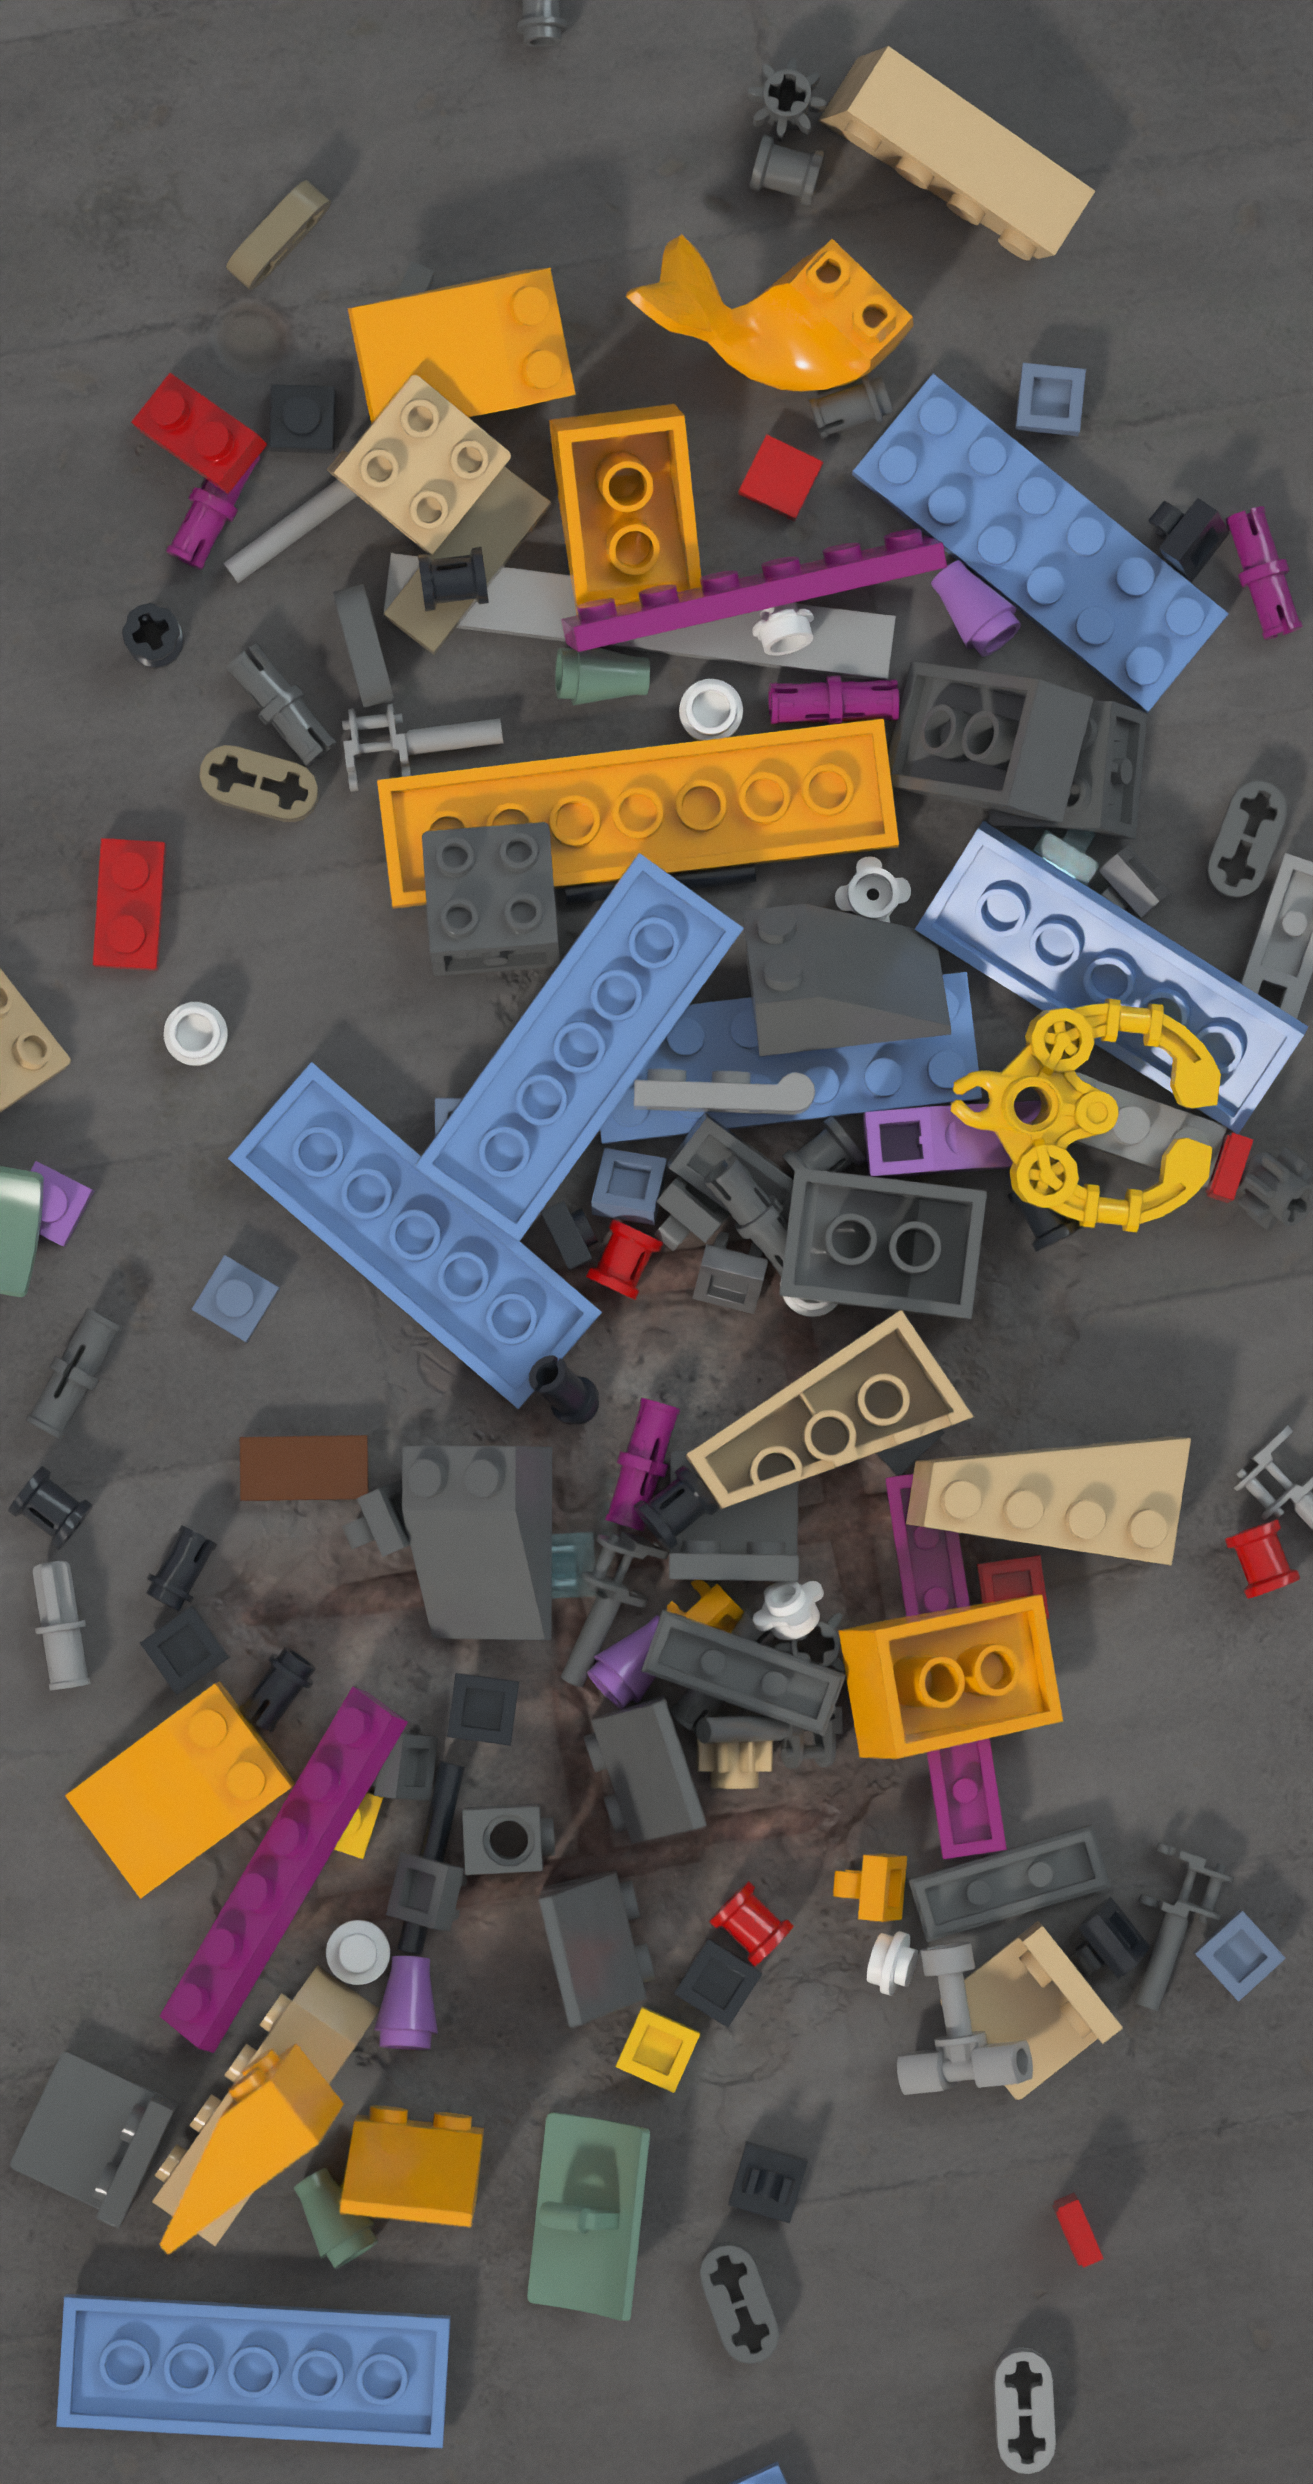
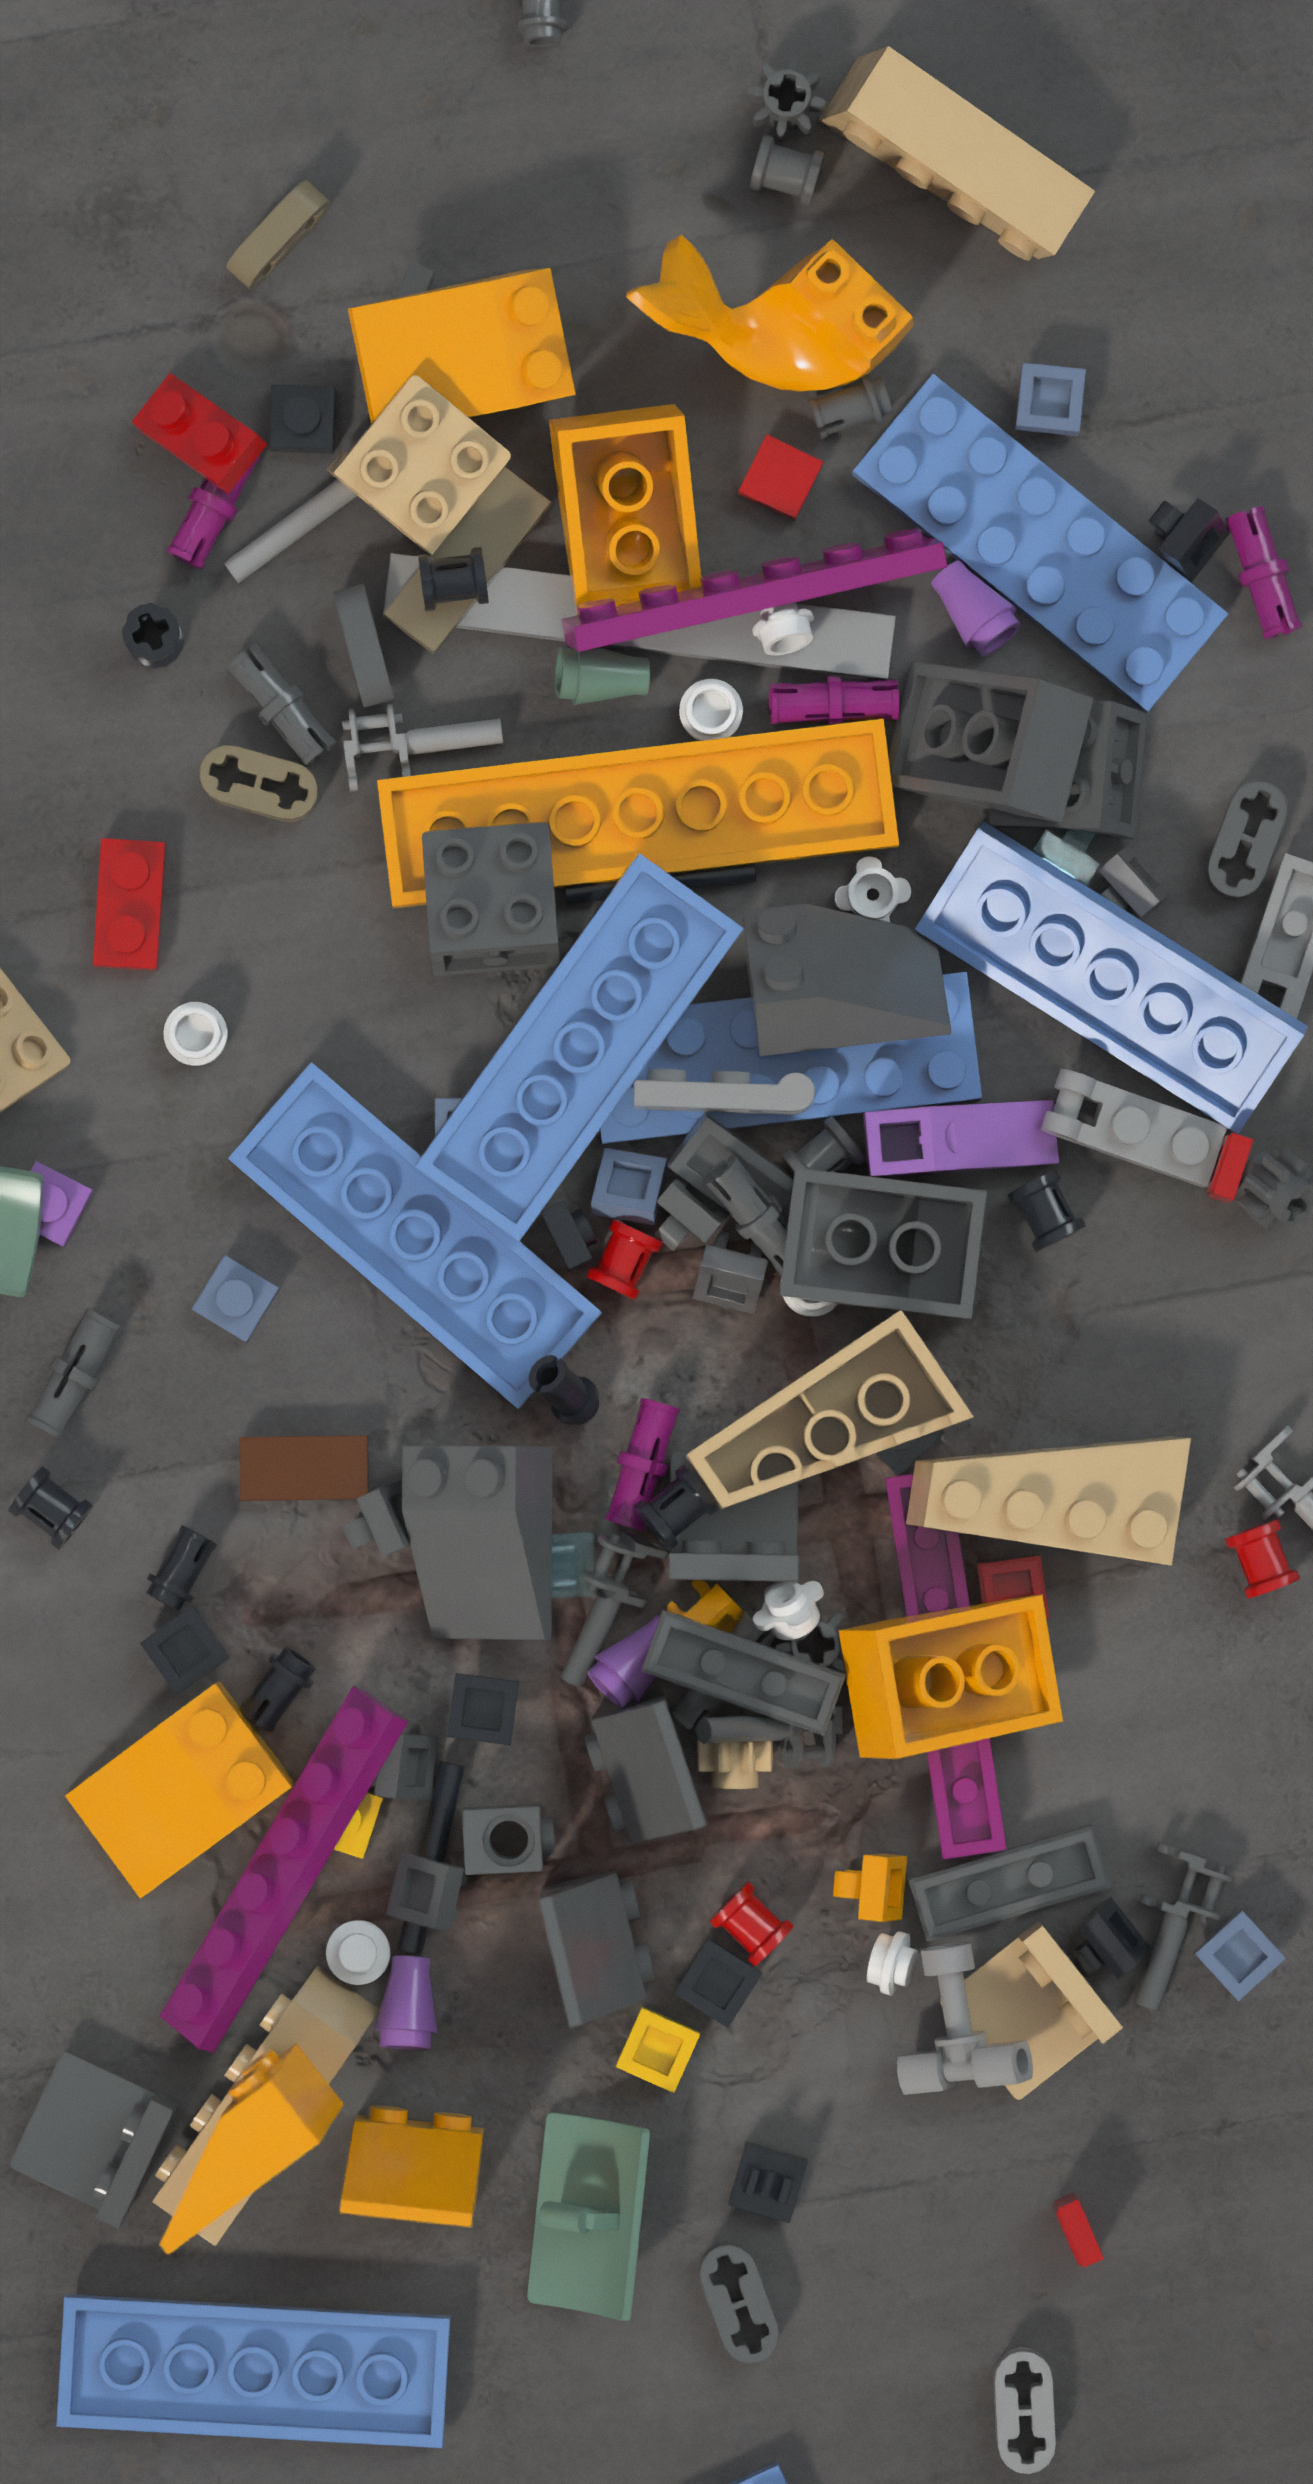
(60, 1625): light grey axle -> none
(335, 2234): sand green cone -> none
(1074, 1110): yellow piece -> none

